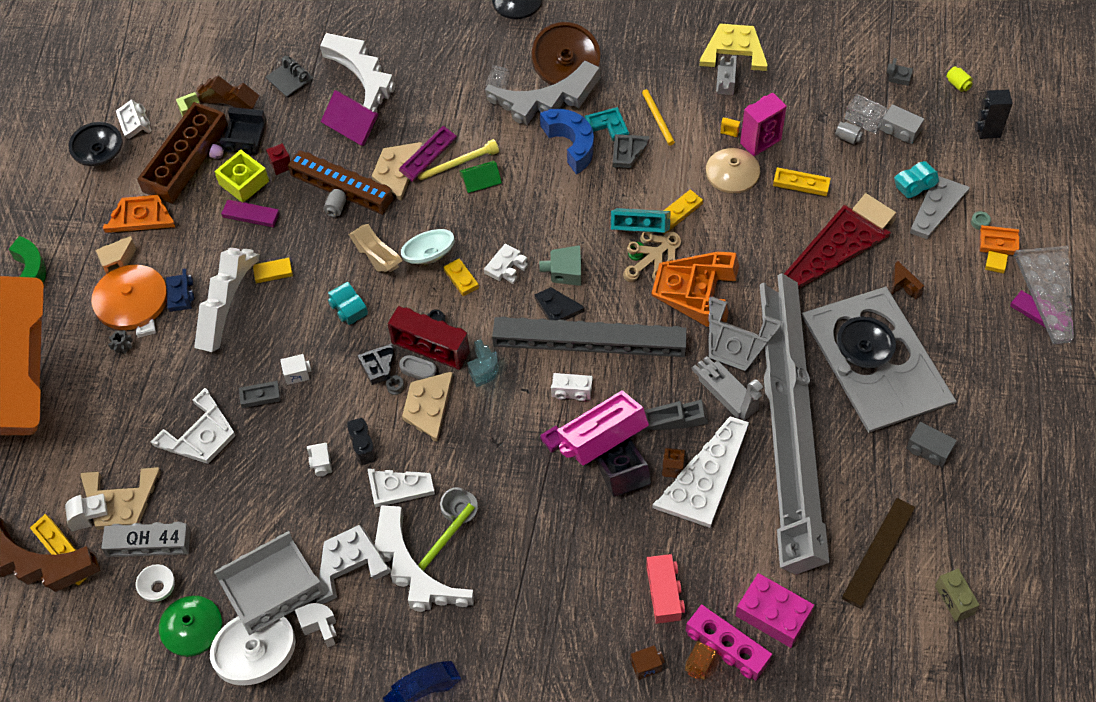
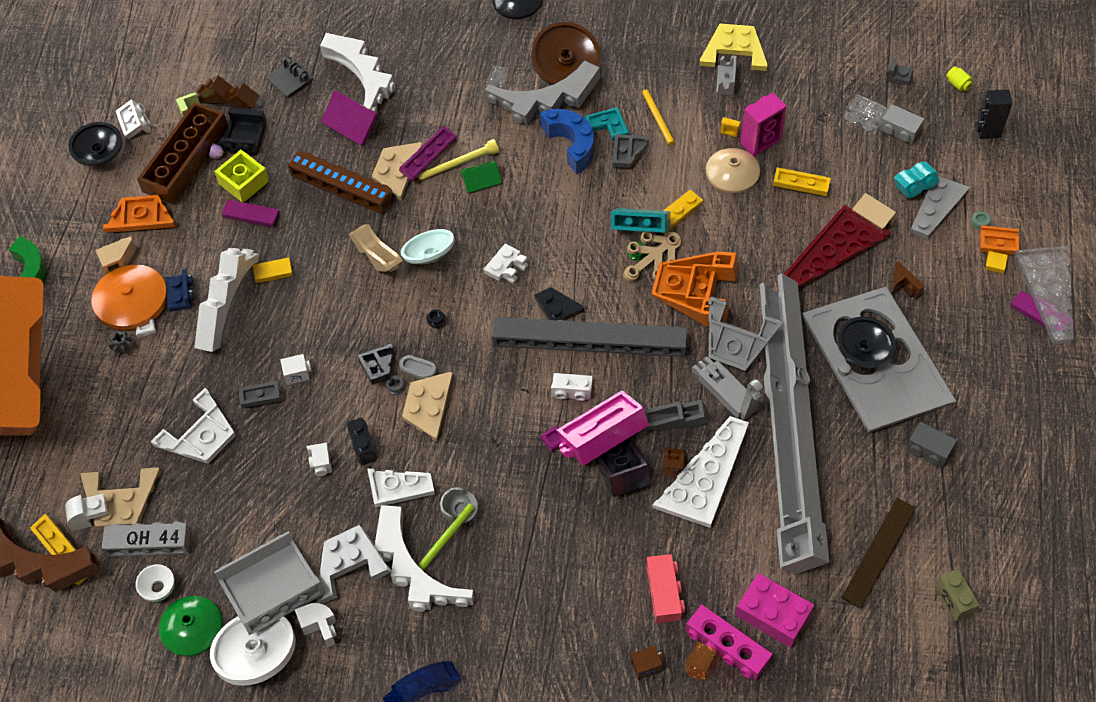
(278, 158): dark red brick -> none
(335, 203): light grey brick -> none
(348, 303): teal brick -> none
(429, 337): dark red brick -> none
(461, 277): yellow plate -> none
(485, 366): clear light blue brick -> none
(564, 265): sand green torso -> none
(849, 132): light grey brick -> none

